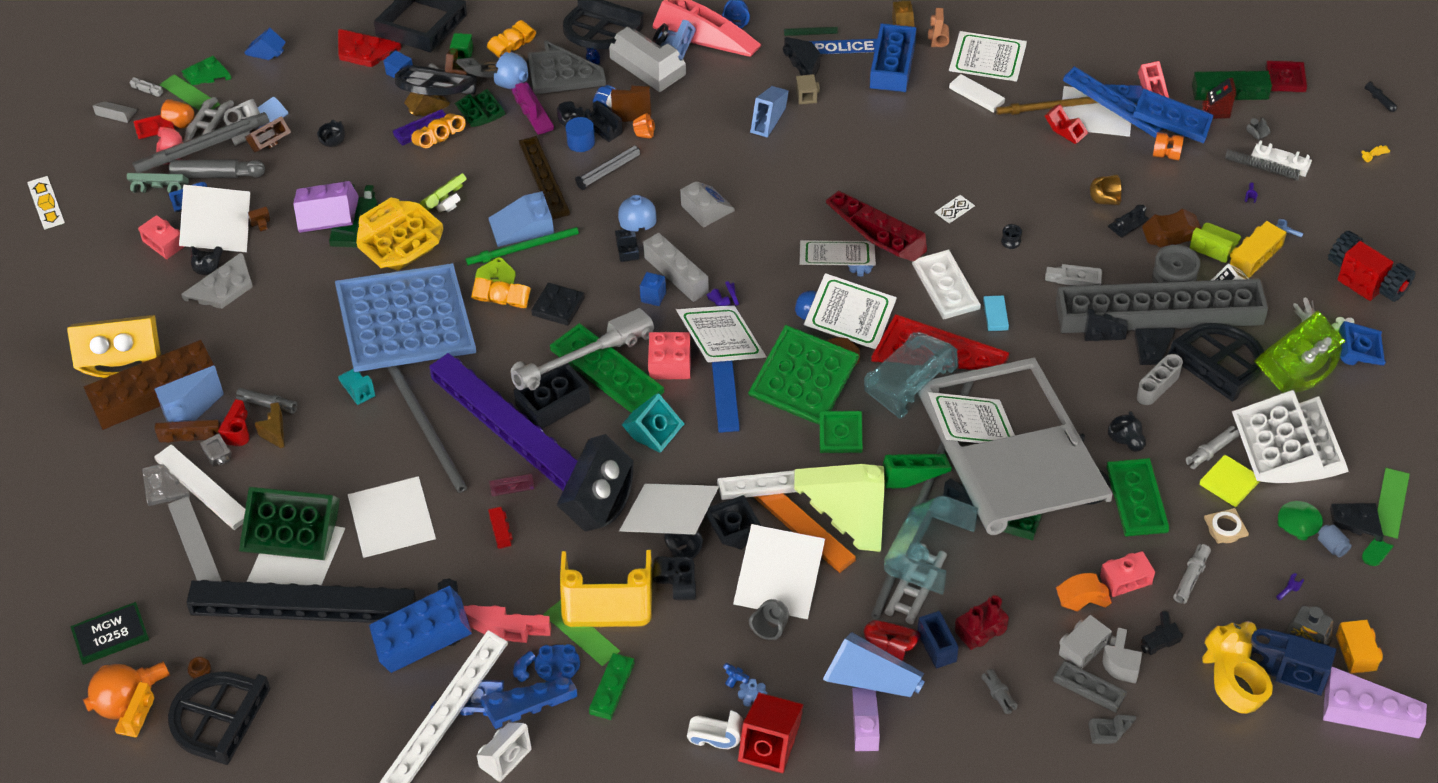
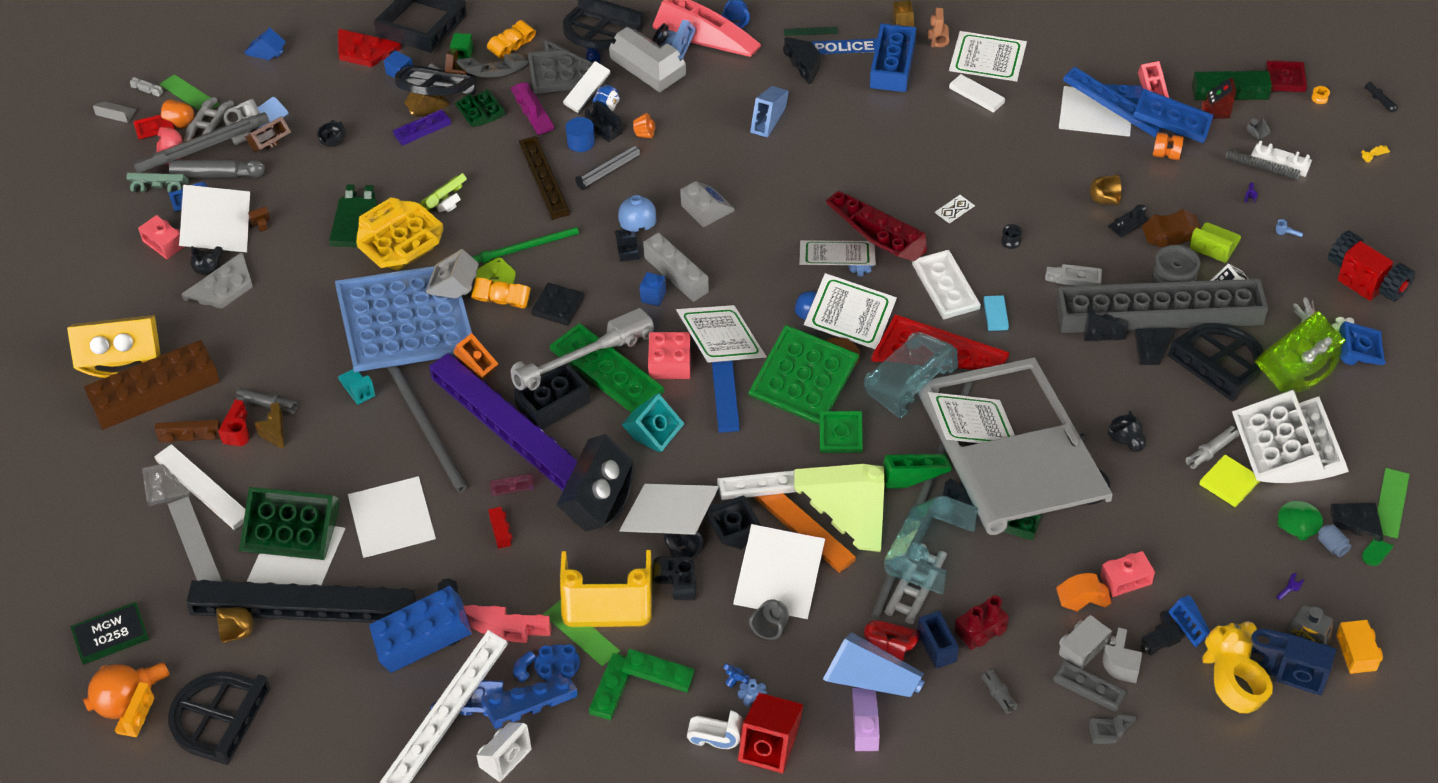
(45, 202): sticker -> none
(190, 396): medium blue slope -> none
(199, 666): reddish brown plate -> none
(205, 71): green wing -> none
(216, 450): flat silver bracket -> none
(234, 623): none -> pearl gold hair
(325, 206): slope -> none
(446, 127): light orange piece -> none
(453, 275): none -> light grey slope
(475, 357): none -> orange brick
(511, 70): medium blue cylinder -> none
(522, 220): medium blue slope -> none
(568, 111): black hair -> none
(586, 87): none -> white tile
(631, 103): reddish brown slope -> none
(658, 670): none -> green plate
(716, 297): dark purple piece -> none
(807, 89): dark tan brick -> none
(1016, 108): pearl gold bar -> none
(1068, 128): red slope -> none
(1137, 497): green plate -> none
(1159, 379): light grey beam -> none
(1187, 605): none -> blue slope
(1195, 567): light grey pin -> none
(1226, 536): tan piece -> none
(1257, 248): yellow brick -> none
(1320, 94): none -> light orange bush
(1371, 706): lavender wedge -> none

